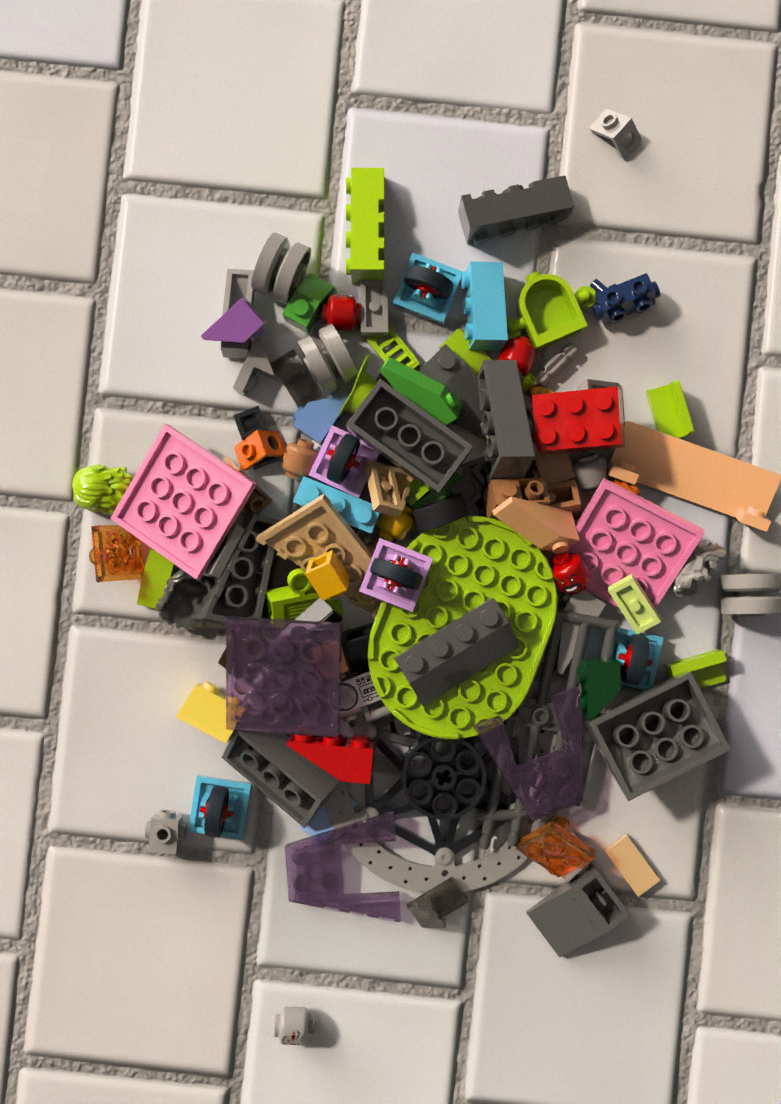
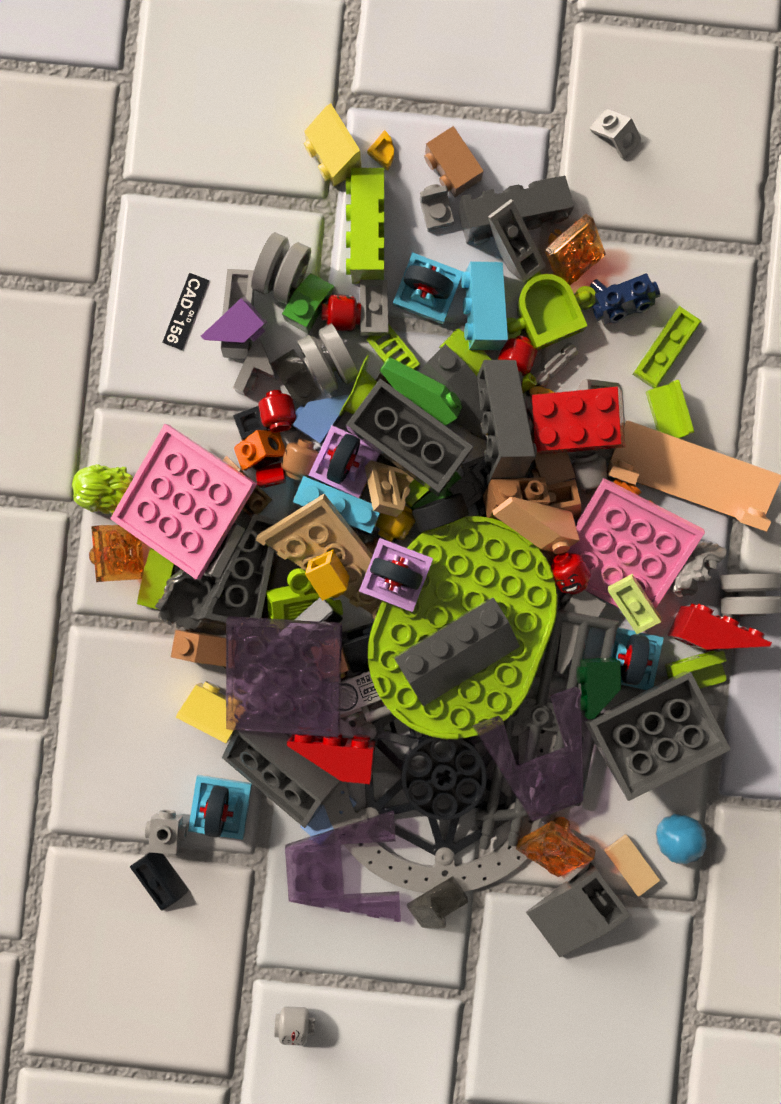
(159, 879): none -> black slope
(185, 311): none -> black sticker
(199, 647): none -> medium nougat slope
(270, 475): none -> red slope
(277, 411): none -> red head
(332, 146): none -> light yellow slope
(382, 150): none -> yellow tile
(436, 207): none -> light grey bracket
(453, 162): none -> medium nougat brick
(515, 242): none -> light grey slope
(575, 249): none -> clear orange plate
(667, 347): none -> lime tile
(681, 838): none -> dark azure hair
(702, 630): none -> red slope

